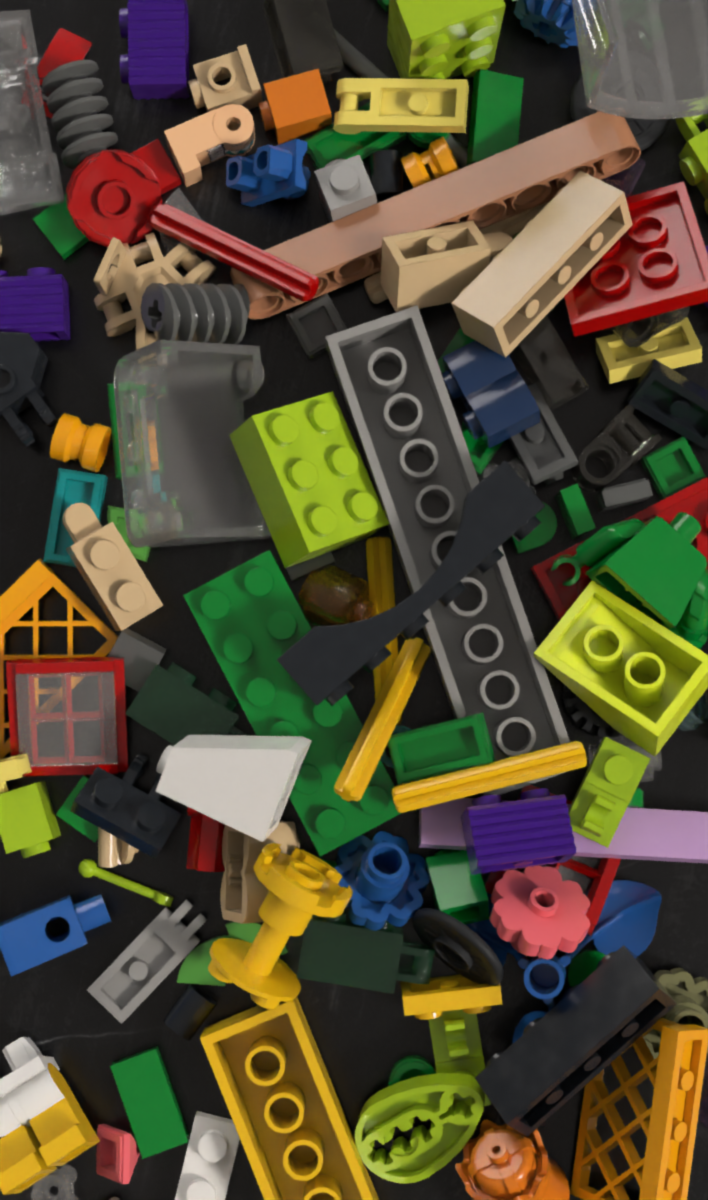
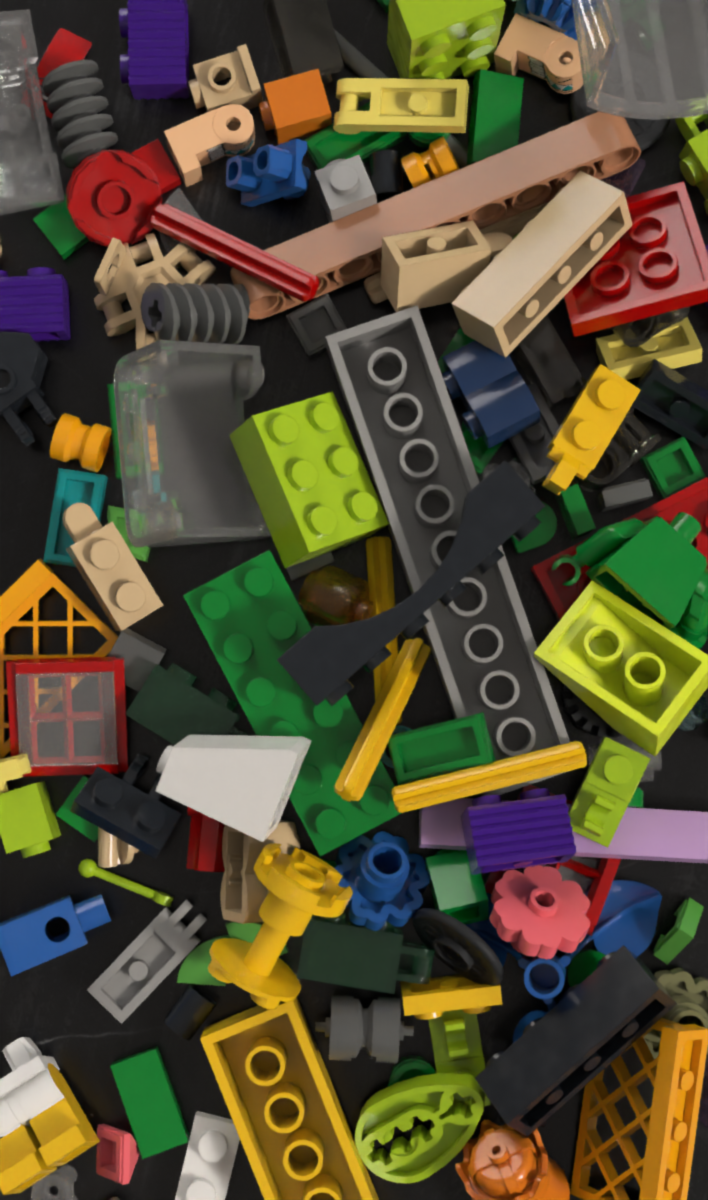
(368, 1029): none -> dark grey wheel
(541, 53): none -> light nougat leg
(588, 427): none -> yellow hinge
(681, 934): none -> bright green tile

